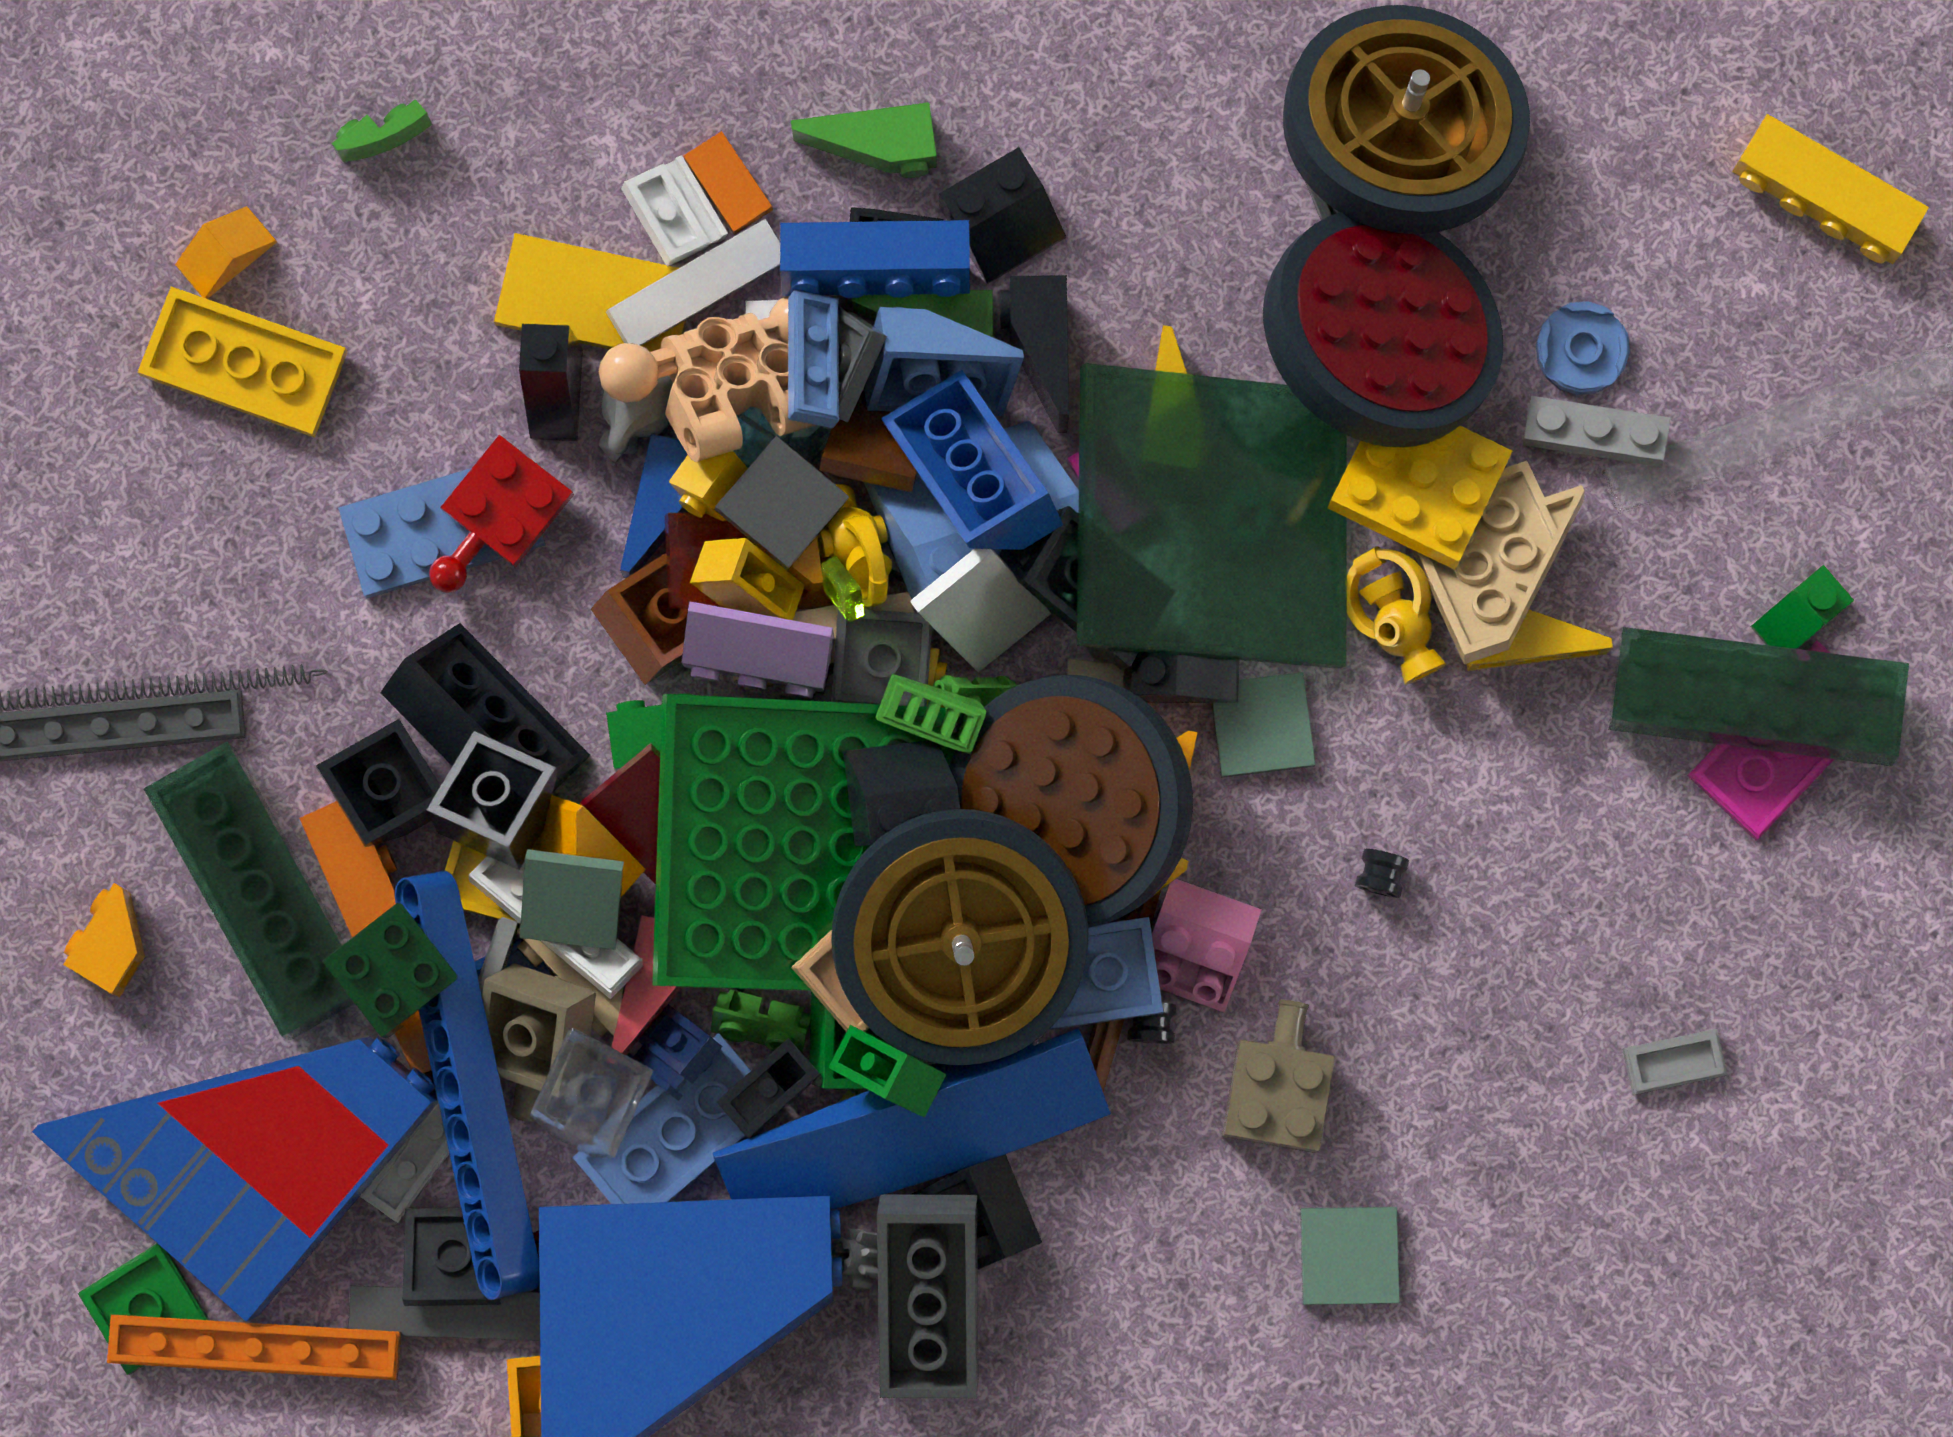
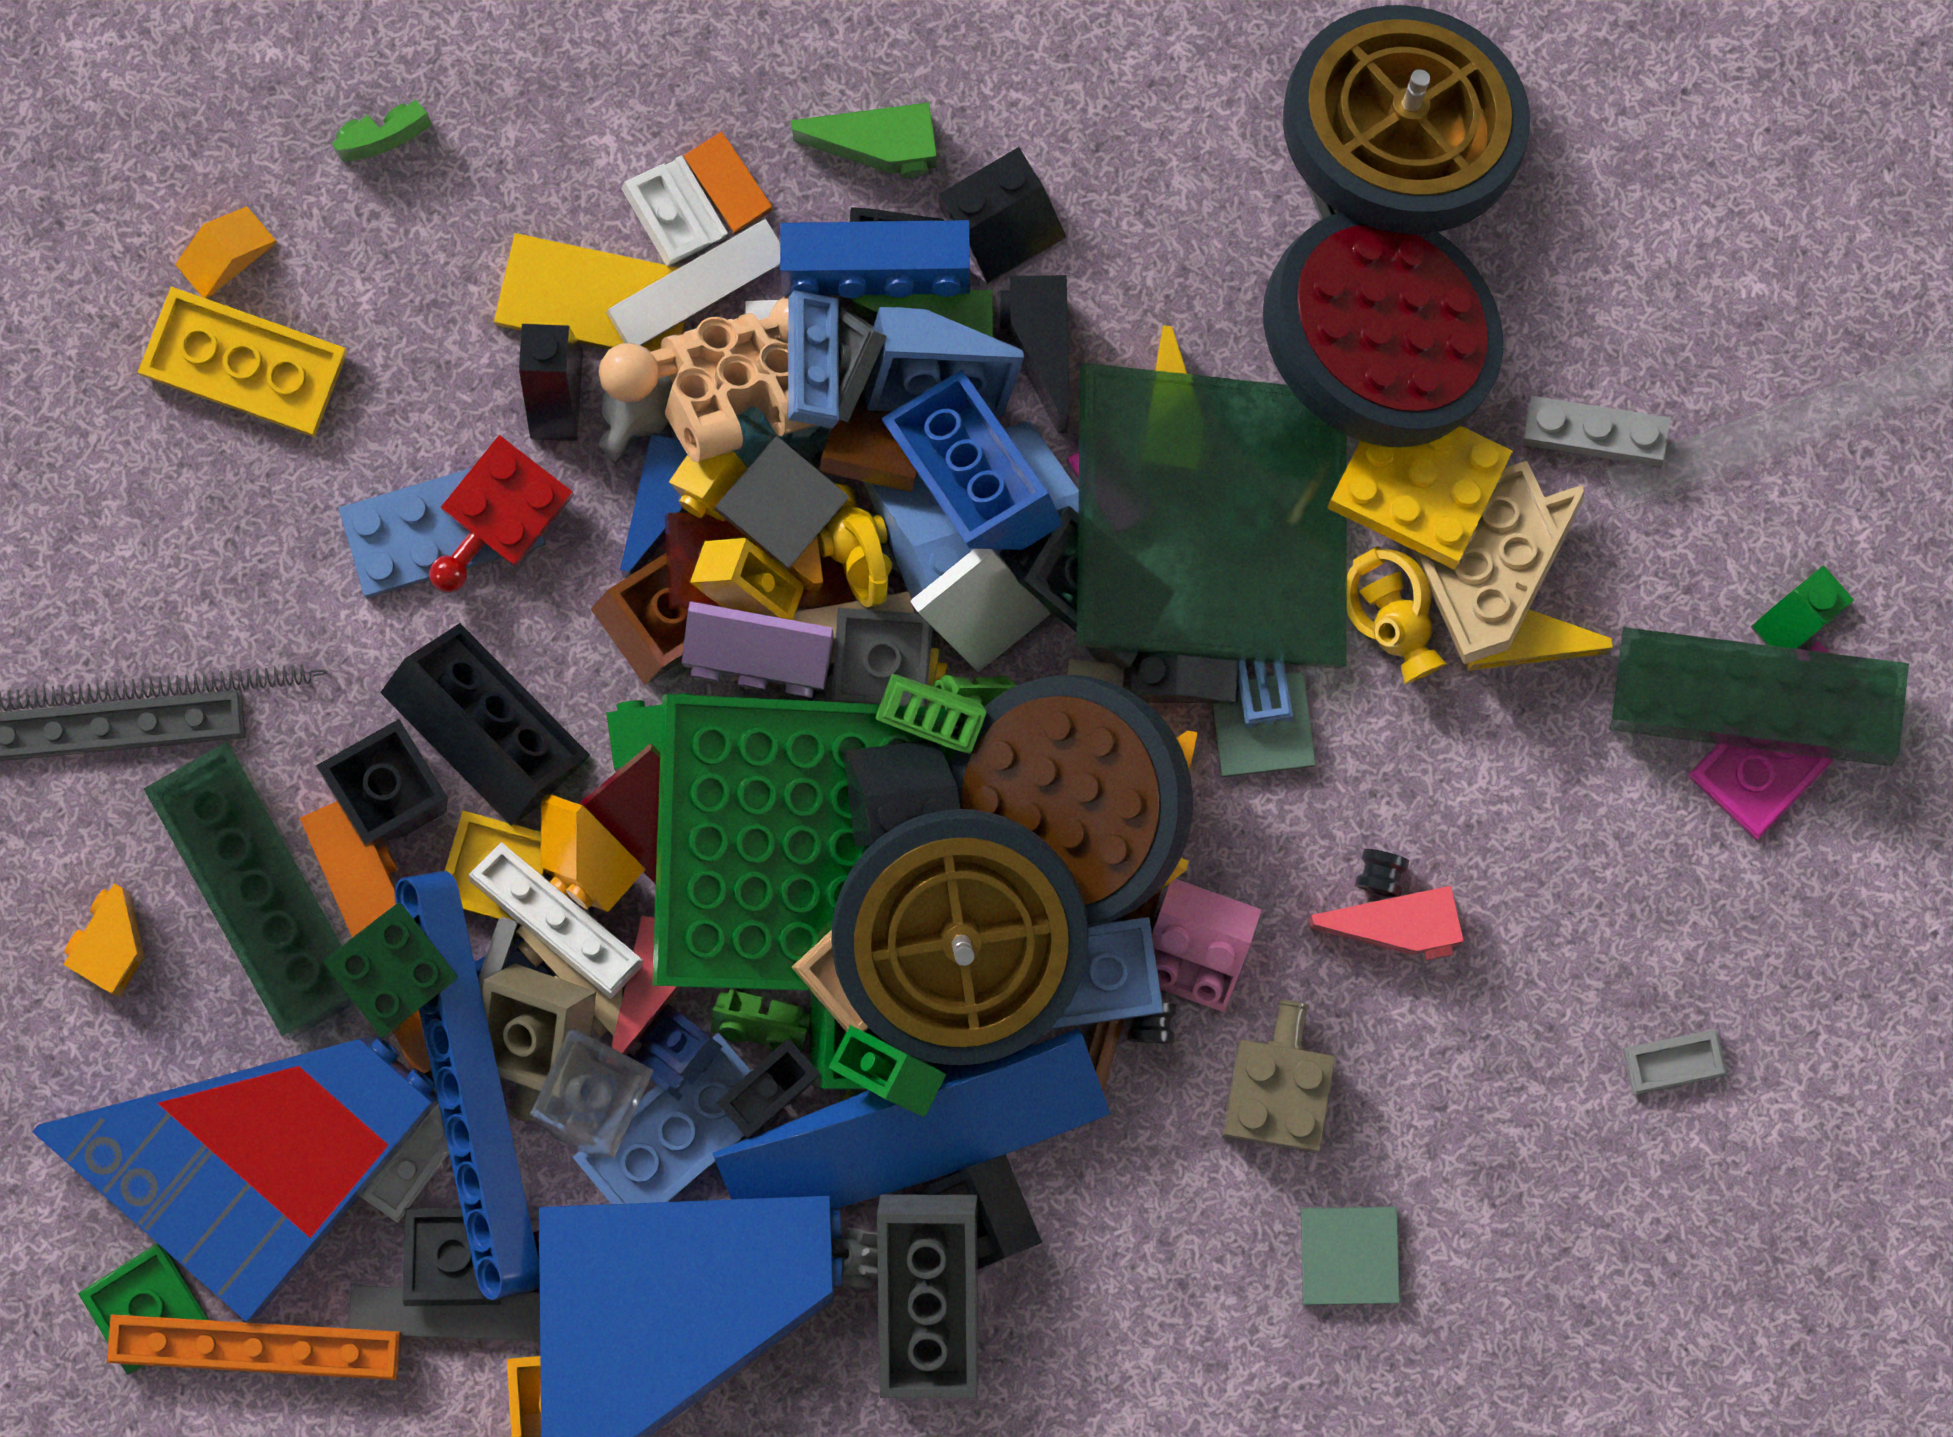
(494, 800): black slope -> none
(571, 899): sand green tile -> none
(842, 589): clear neon green tile -> none
(1267, 714): none -> medium blue tile
(1407, 923): none -> coral slope
(1572, 360): medium blue tile -> none
(1829, 190): yellow brick -> none

